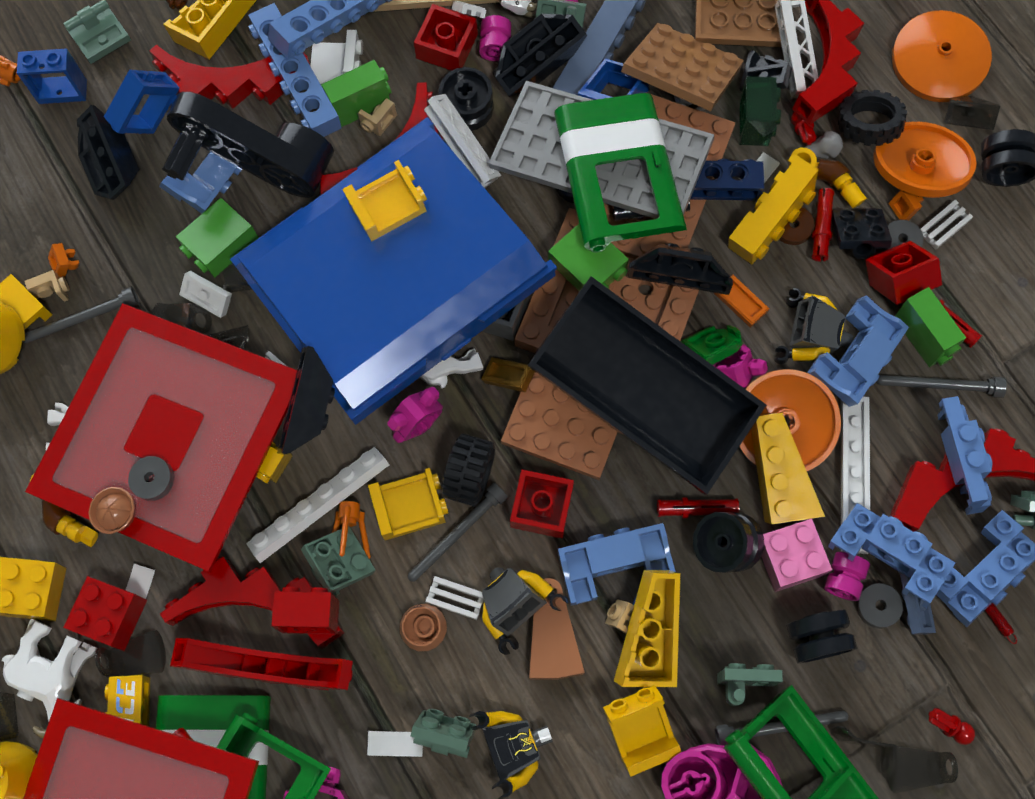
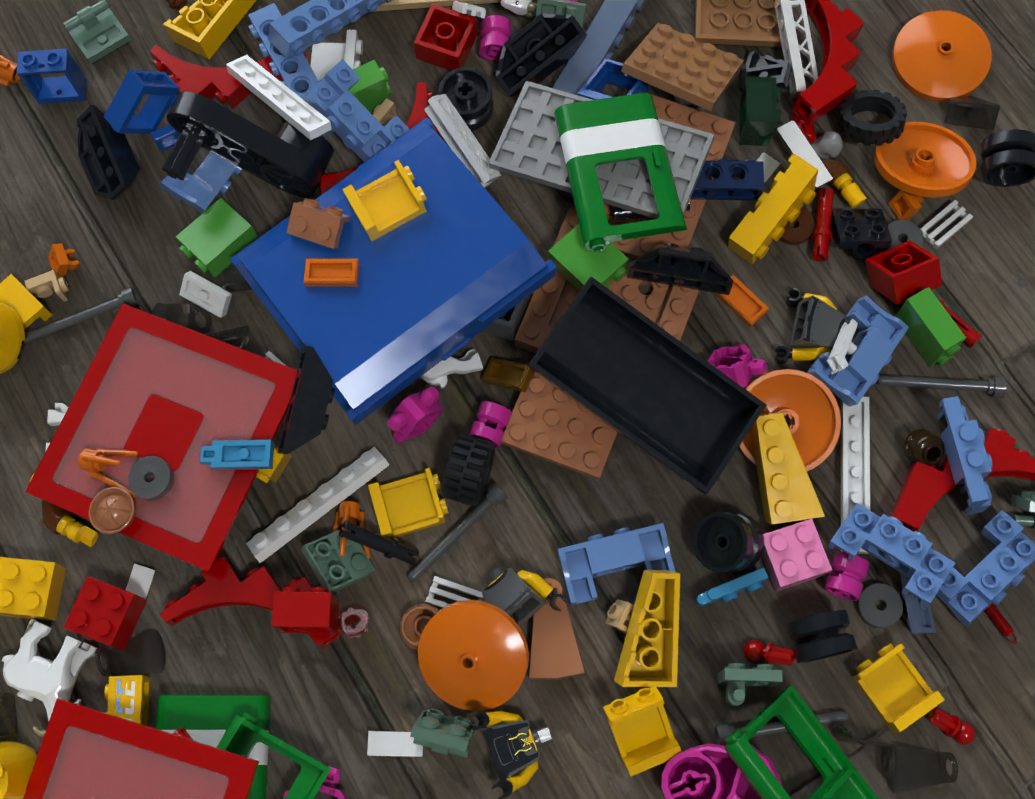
(97, 461): none -> orange plant
(165, 137): none -> blue tile
(238, 454): none -> dark azure hinge
(262, 665): red arch -> none
(279, 97): none -> white plate
(317, 223): none -> nougat bracket
(331, 272): none -> orange tile
(348, 116): none -> medium blue bracket
(354, 618): none -> clear red animal
(390, 547): none -> black pin
(486, 637): none -> orange dish
(492, 416): none -> dark pink wheel
(541, 503): red brick -> none
(665, 507): red pin -> none
(715, 343): green tile -> none
(729, 590): none -> dark azure hinge
(756, 651): none -> red axle
(801, 147): none -> white sticker
(842, 346): none -> white piece
(895, 688): none -> yellow panel
(924, 447): none -> dark brown head

